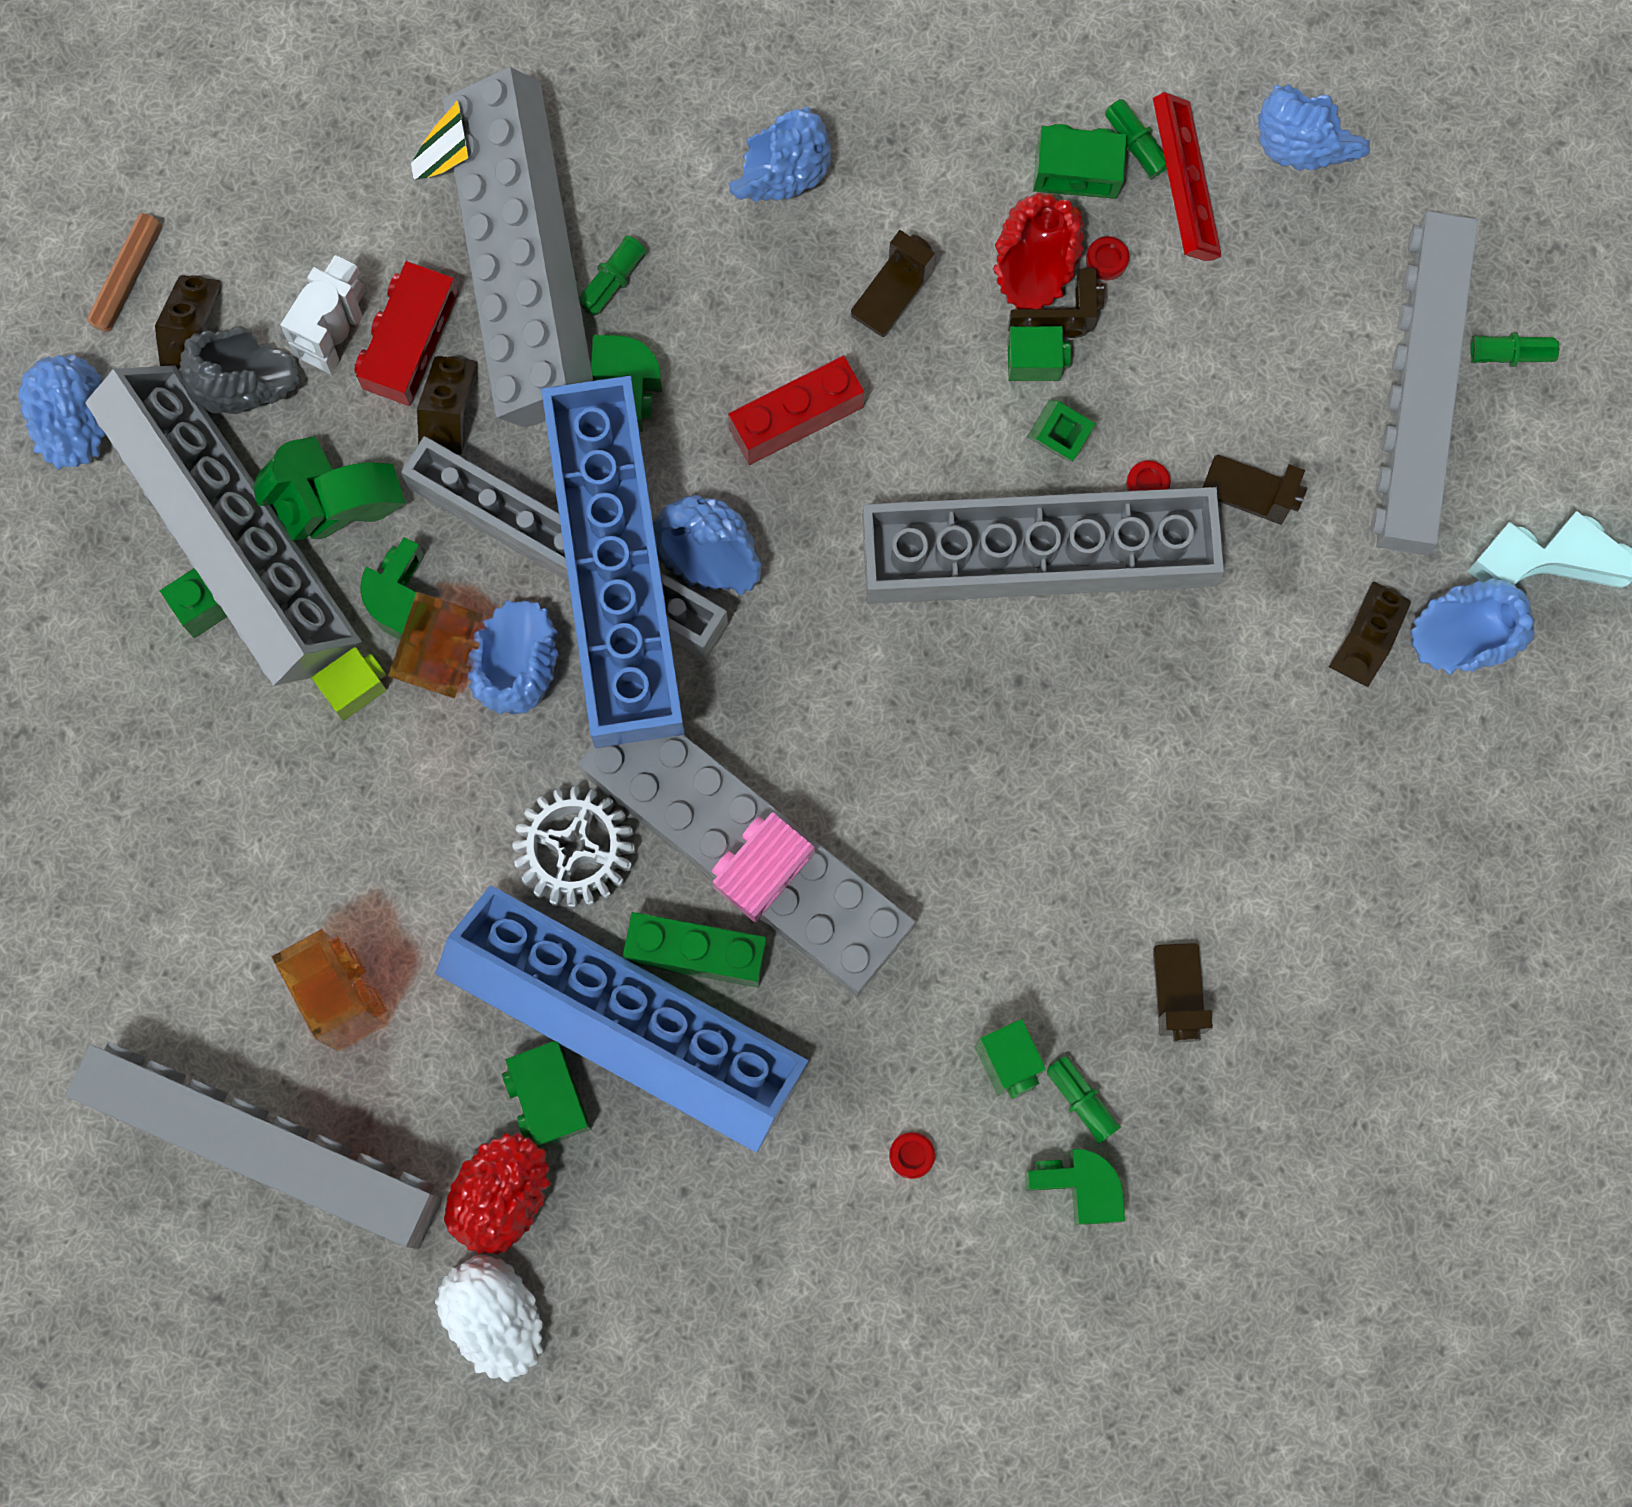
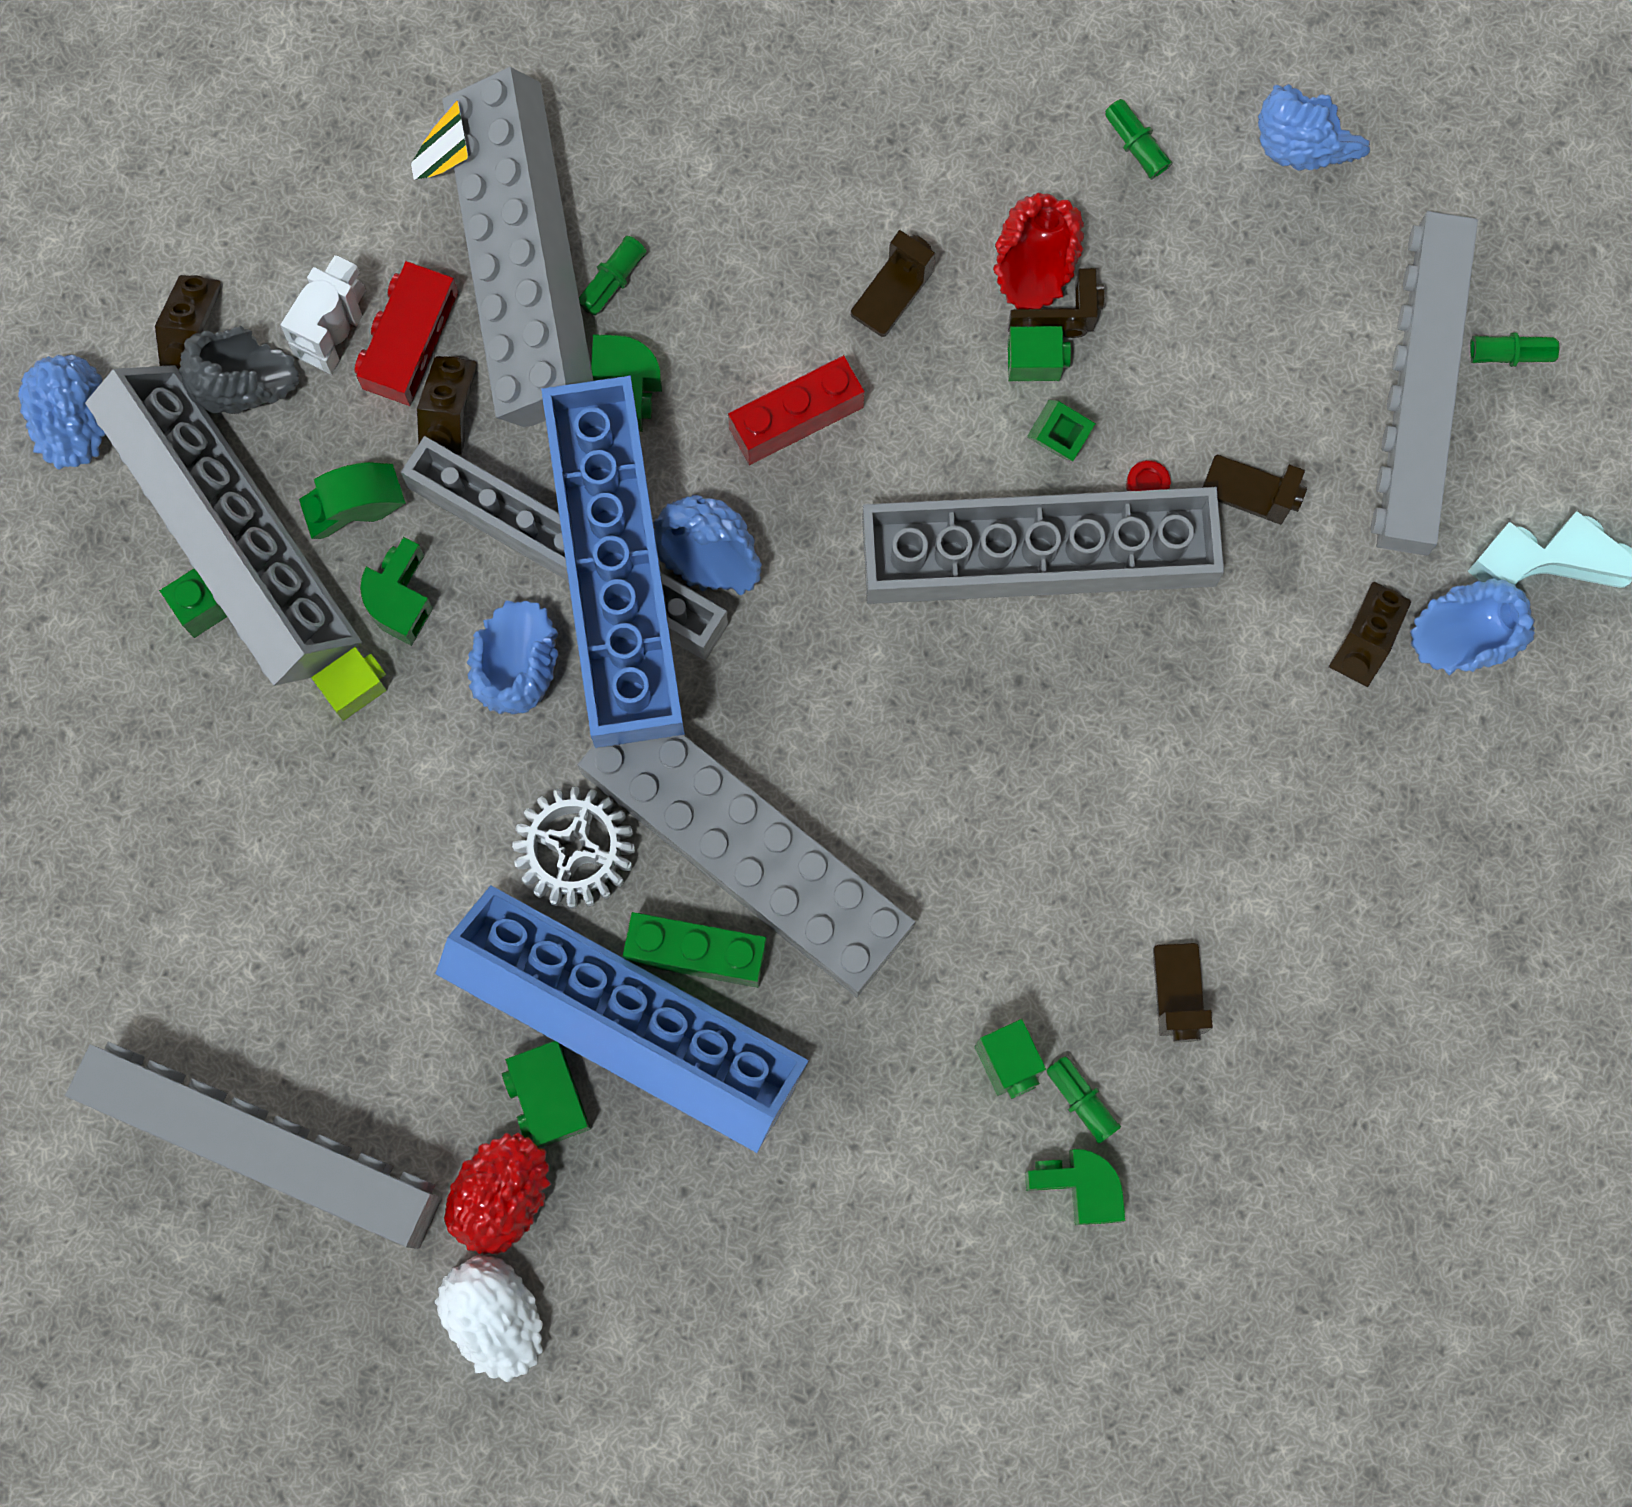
(124, 272): nougat axle -> none
(289, 485): green brick -> none
(330, 991): clear orange brick -> none
(436, 645): clear orange brick -> none
(762, 865): bright pink brick -> none
(785, 158): medium blue piece -> none
(912, 1155): red tile -> none
(1079, 161): green brick -> none
(1108, 257): red tile -> none
(1187, 177): red tile -> none

